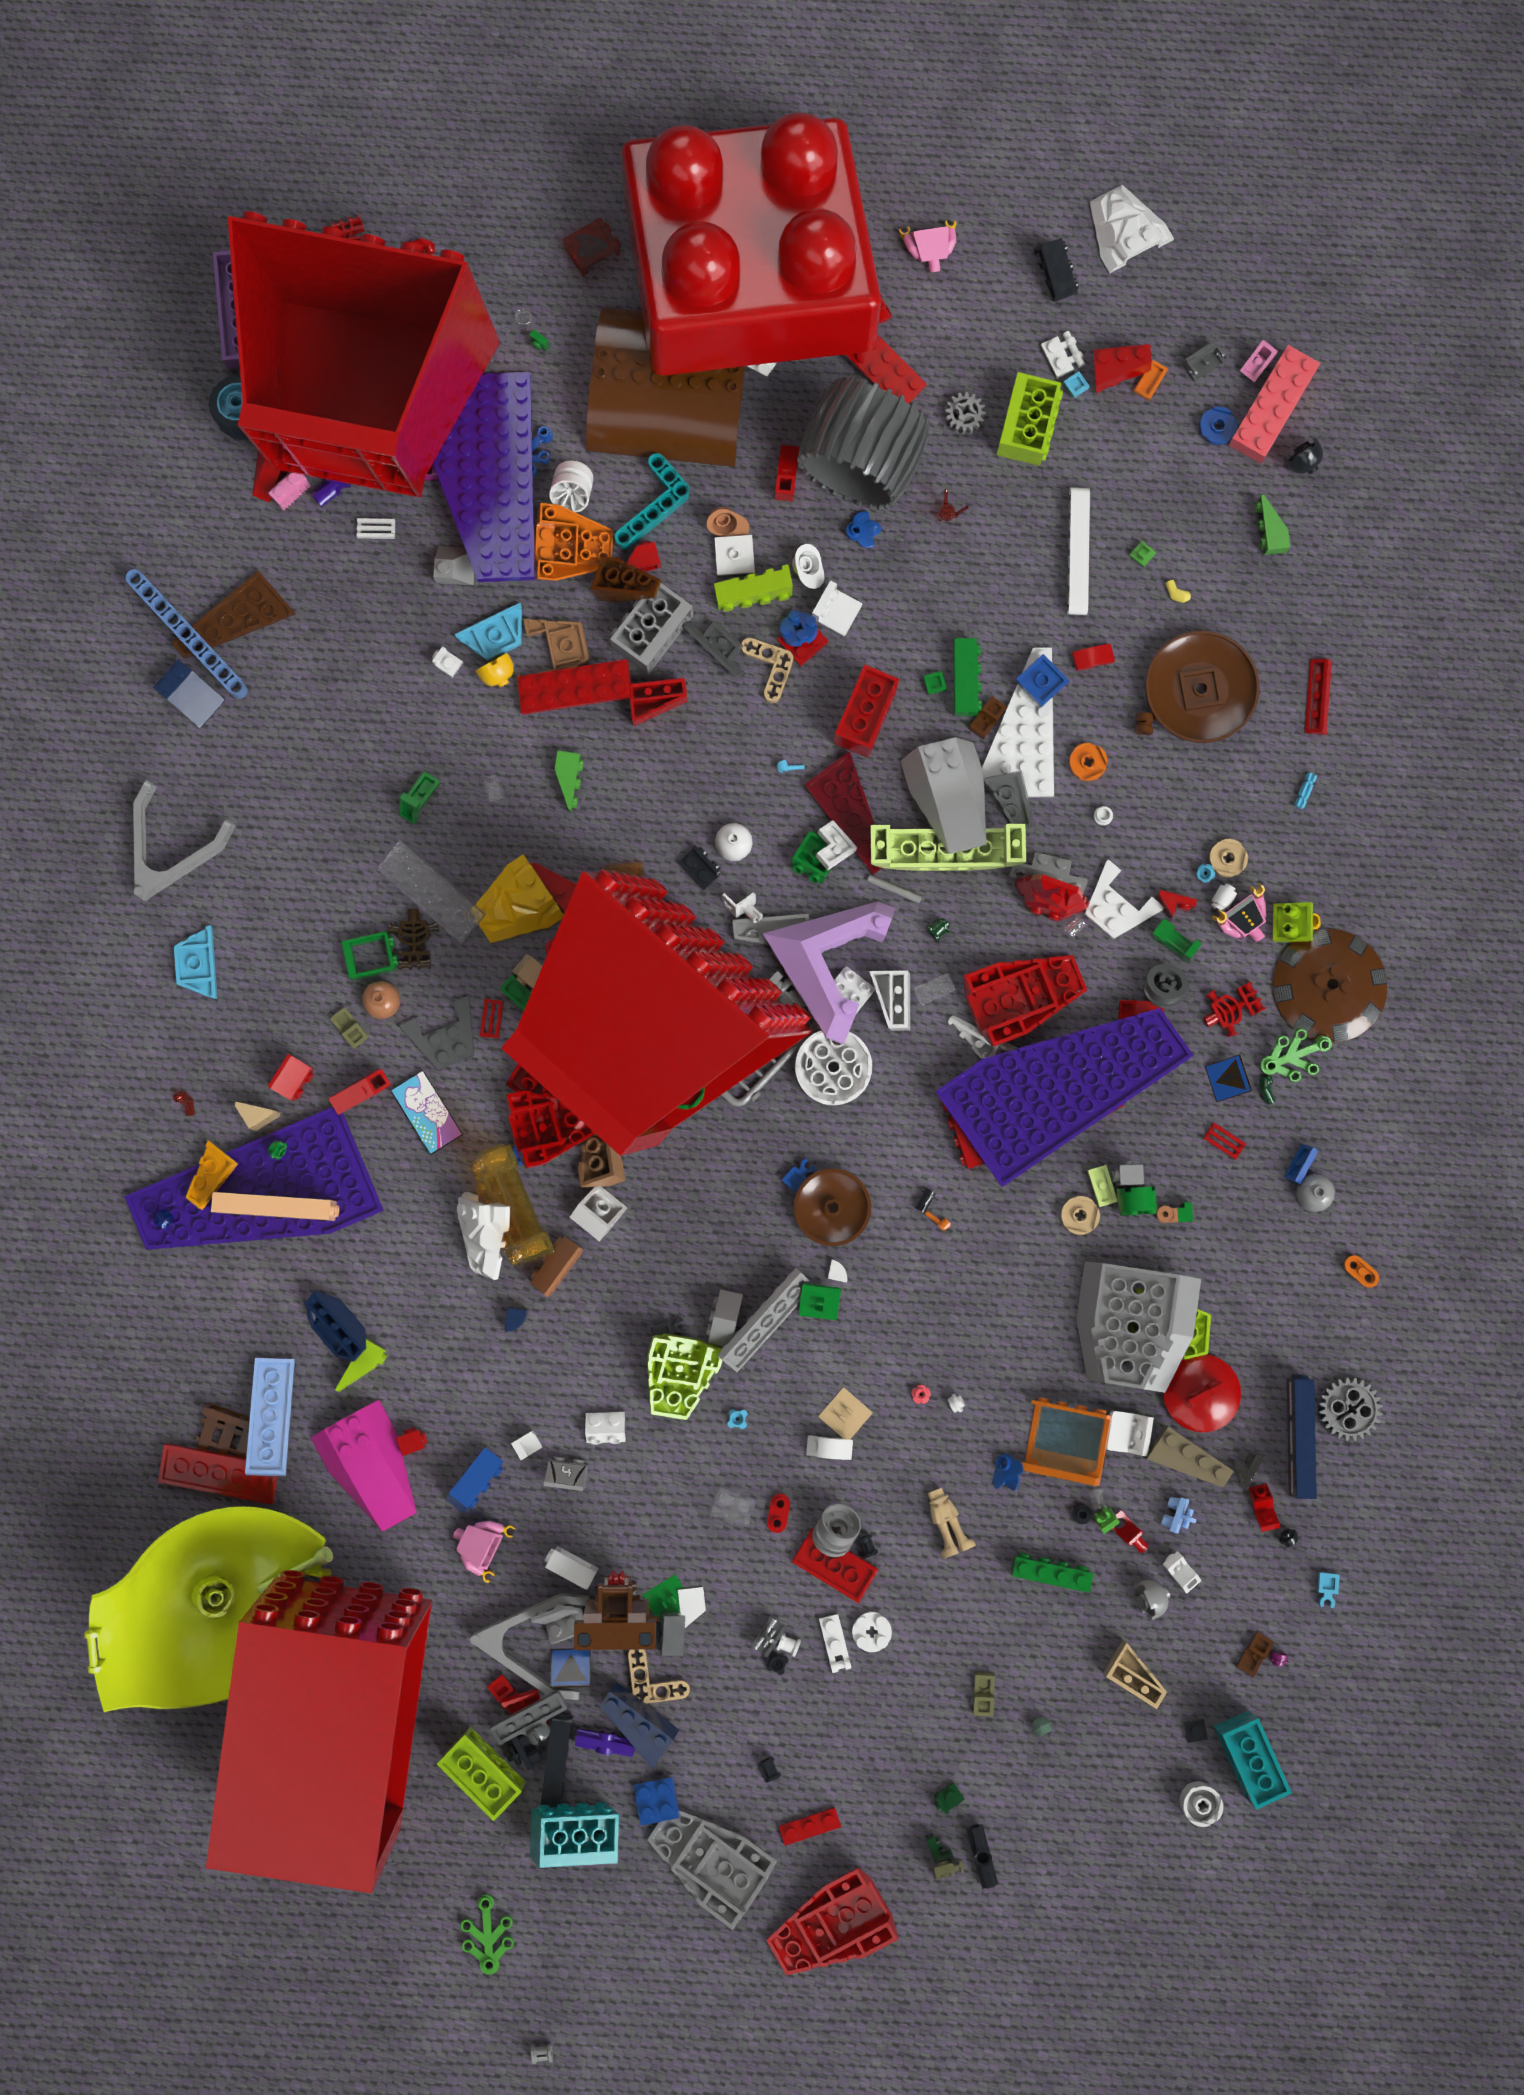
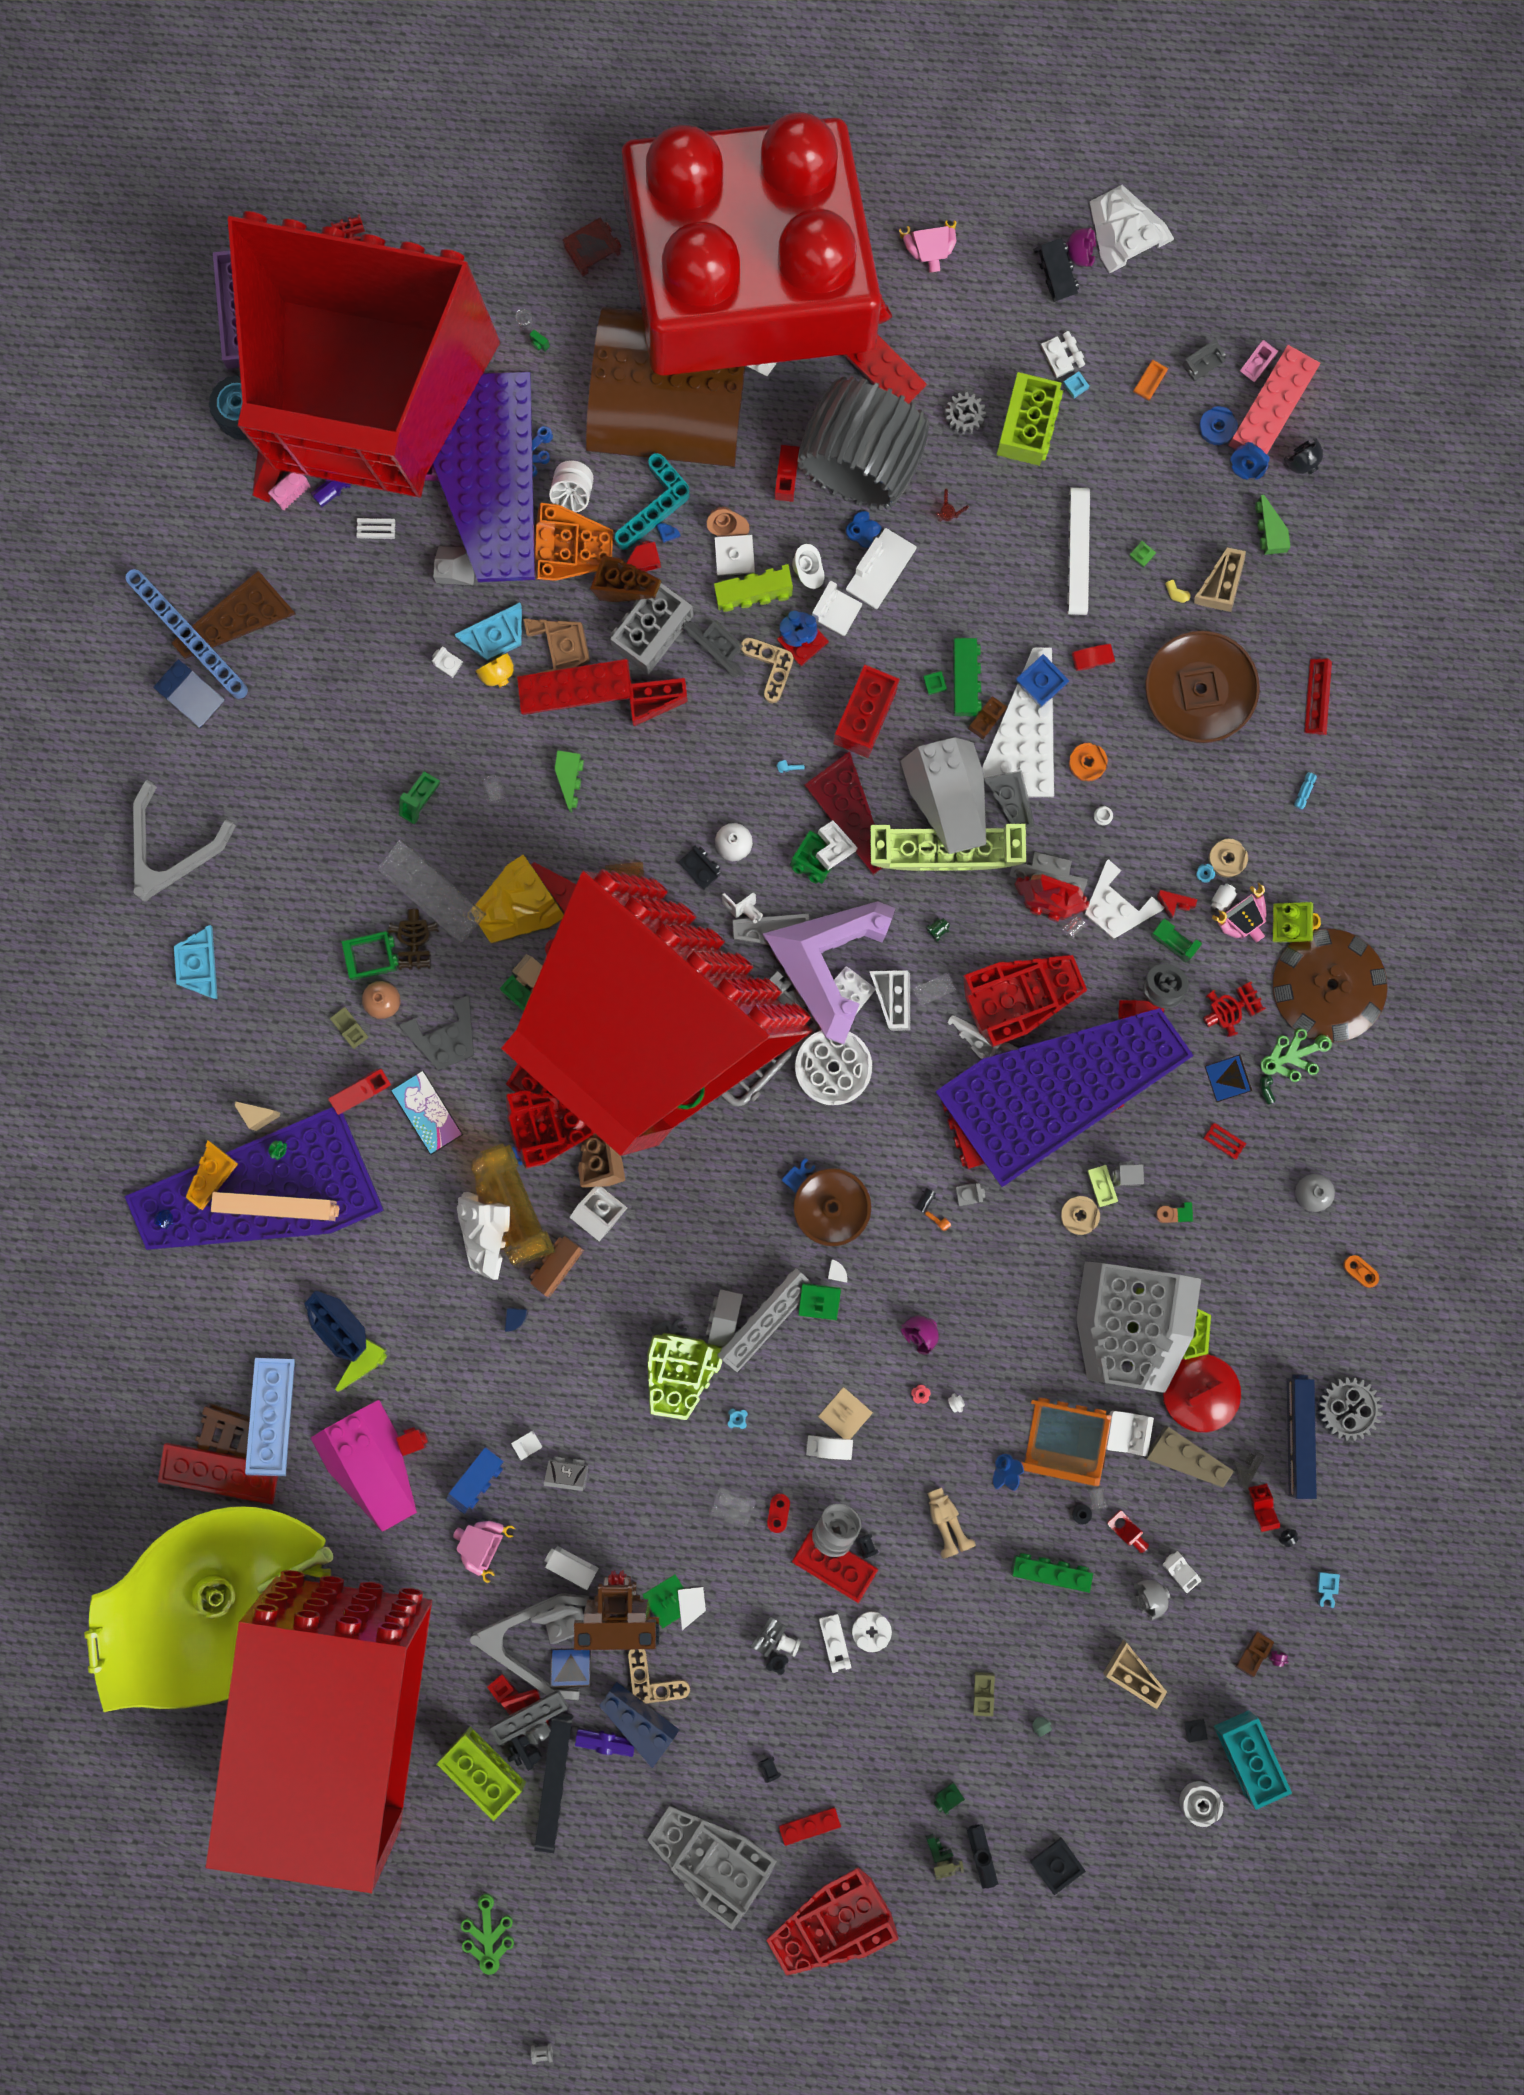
(186, 1100): clear red arm -> none
(291, 1078): slope -> none
(427, 244): red arm -> none
(499, 1018): red tile -> none
(574, 1835): teal brick -> none
(605, 1427): white bracket -> none
(656, 1801): blue plate -> none
(667, 532): none -> blue tile
(671, 1634): dark grey hinge -> none
(880, 568): none -> white bracket
(895, 889): light grey bar -> none
(922, 1333): none -> magenta cylinder
(970, 1194): none -> light grey bracket
(1057, 1866): none -> black plate
(1081, 246): none -> magenta cylinder
(1106, 1519): bright green tile -> none
(1120, 364): red wedge -> none
(1137, 1200): green brick -> none
(1144, 723): reddish brown wheel -> none
(1175, 1522): light blue hips -> none
(1222, 584): none -> tan wedge
(1254, 454): none -> blue plate
(1301, 1163): blue plate -> none

